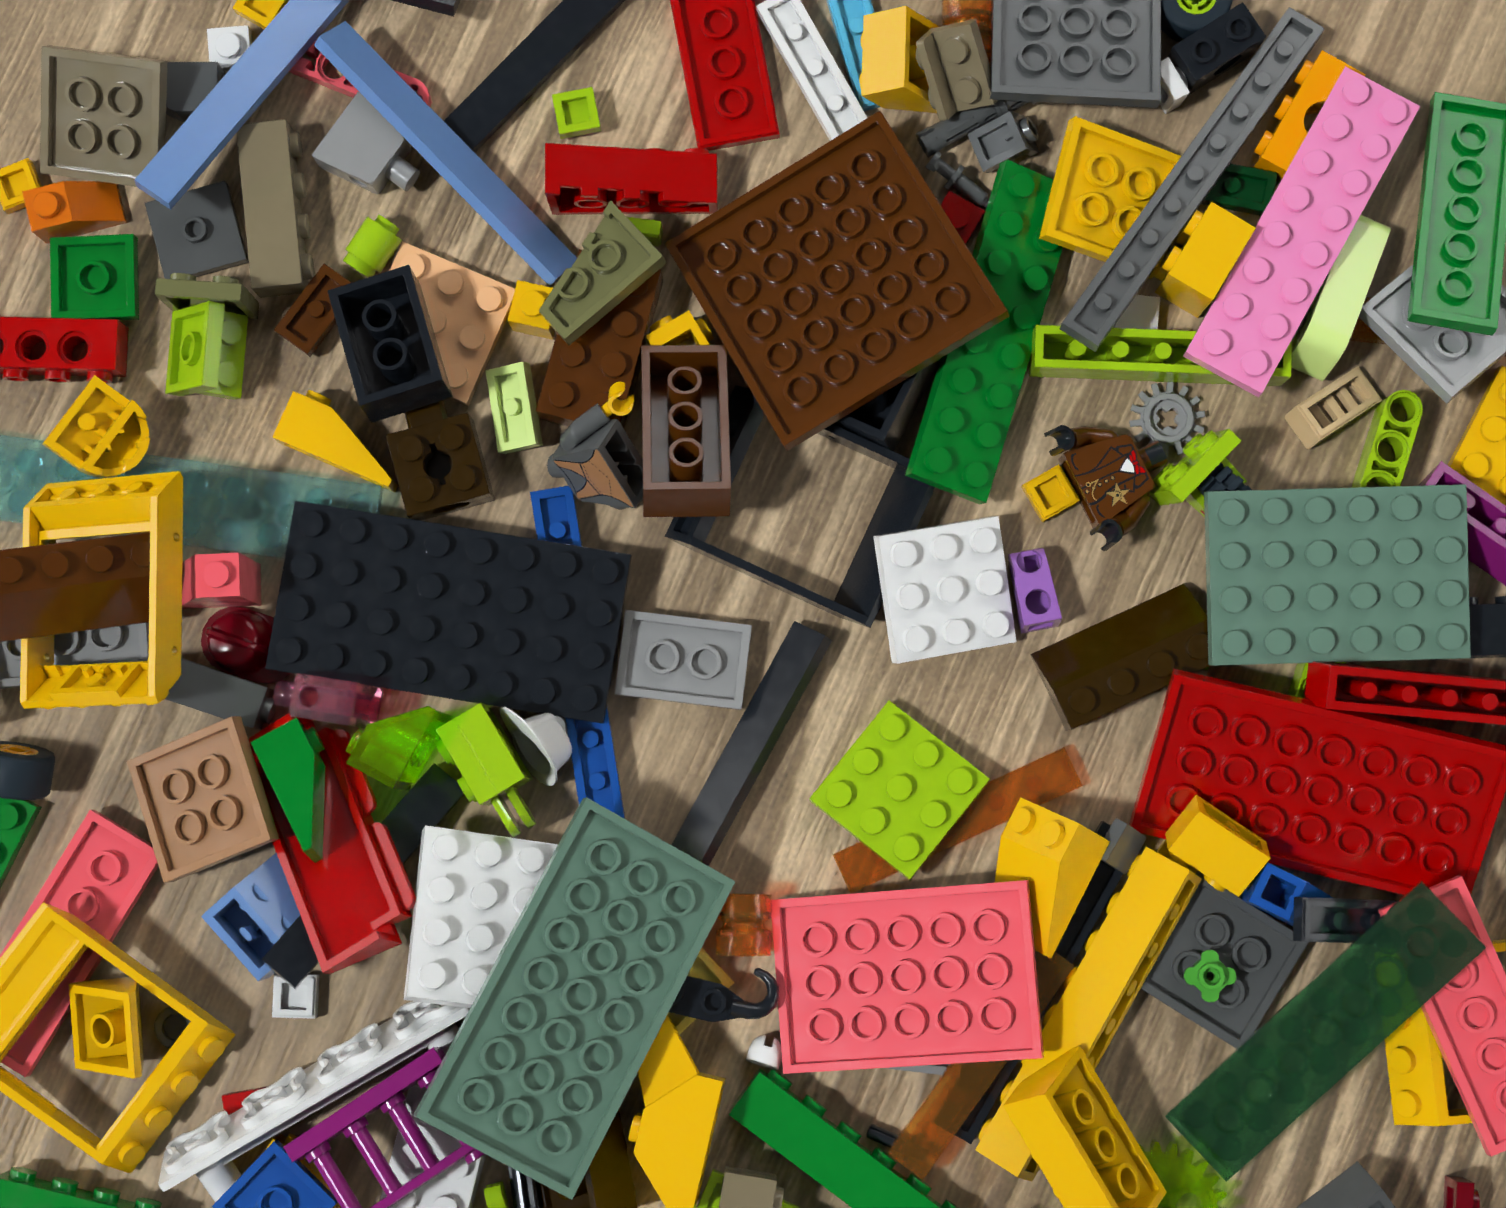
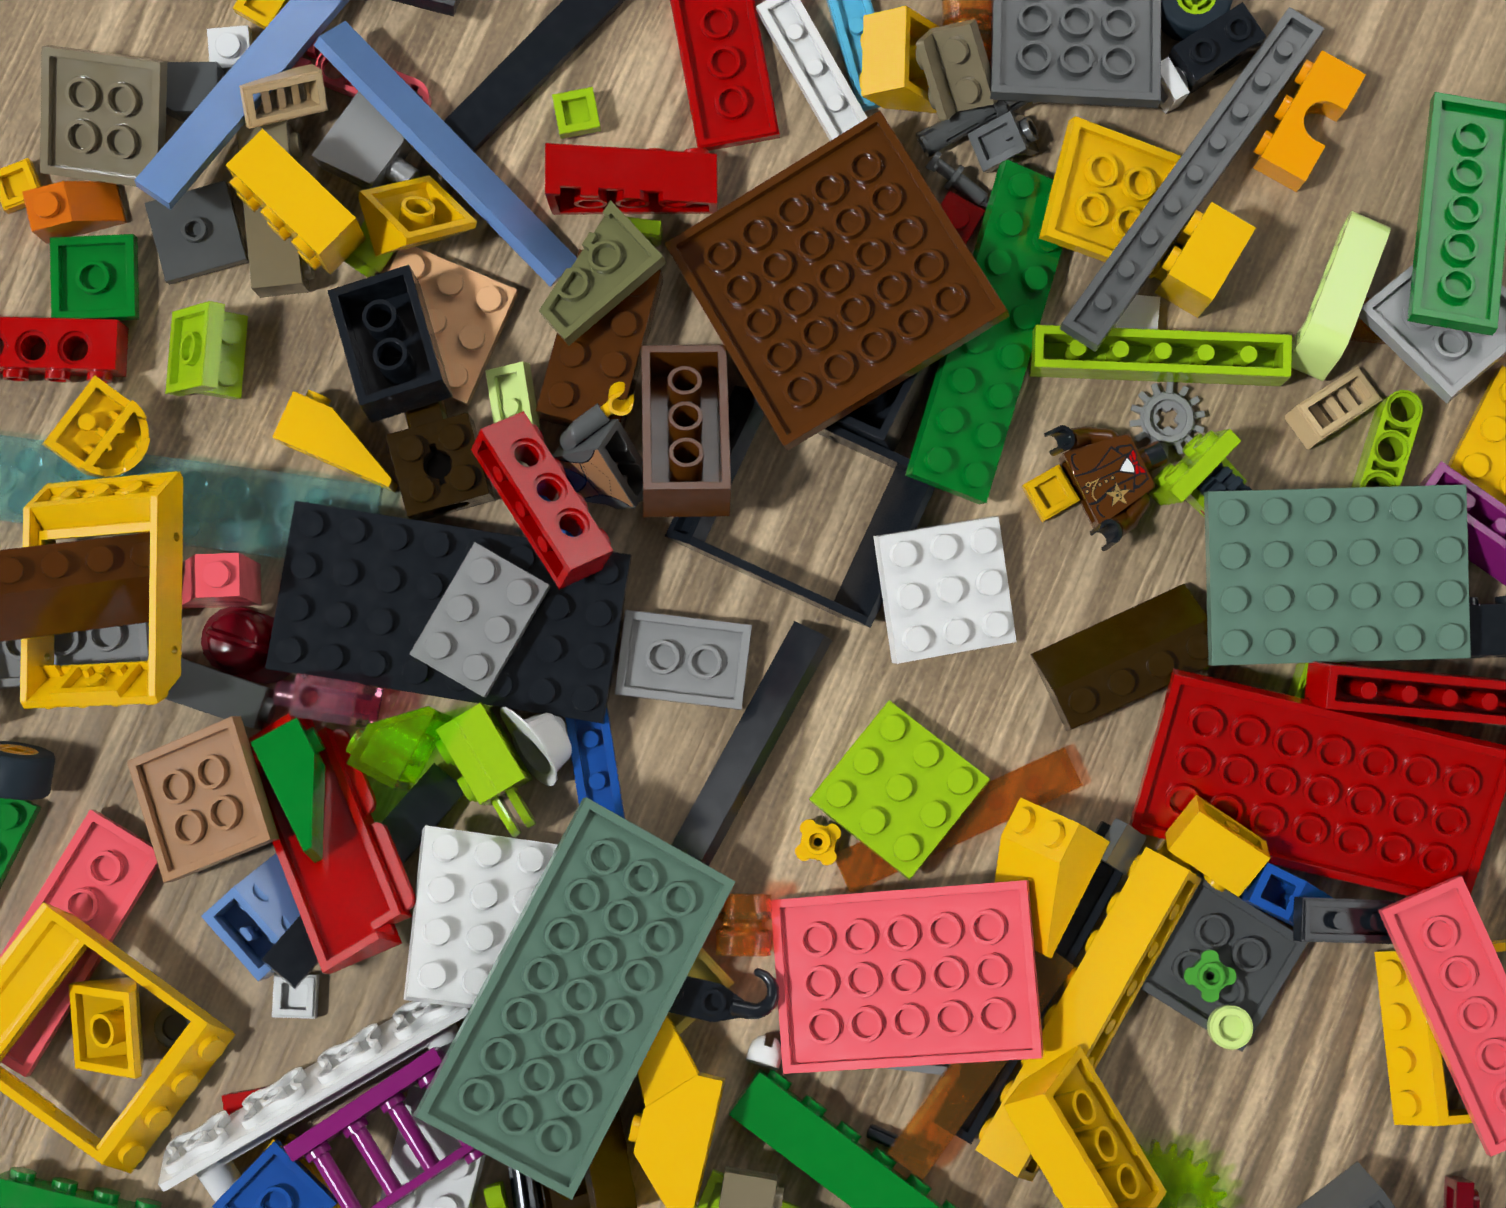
(184, 291): olive plate -> none
(294, 203): none -> yellow brick
(311, 314): reddish brown plate -> none
(313, 103): none -> tan slope
(411, 214): none -> yellow slope
(480, 620): none -> light grey plate
(525, 307): yellow brick -> none
(542, 521): none -> red brick
(675, 331): yellow bracket -> none
(824, 853): none -> yellow plate
(1034, 591): medium lavender leg -> none
(1230, 1027): none -> yellowish green tile
(1243, 189): dark green plate -> none
(1301, 232): bright pink plate -> none
(1325, 1030): clear green plate -> none

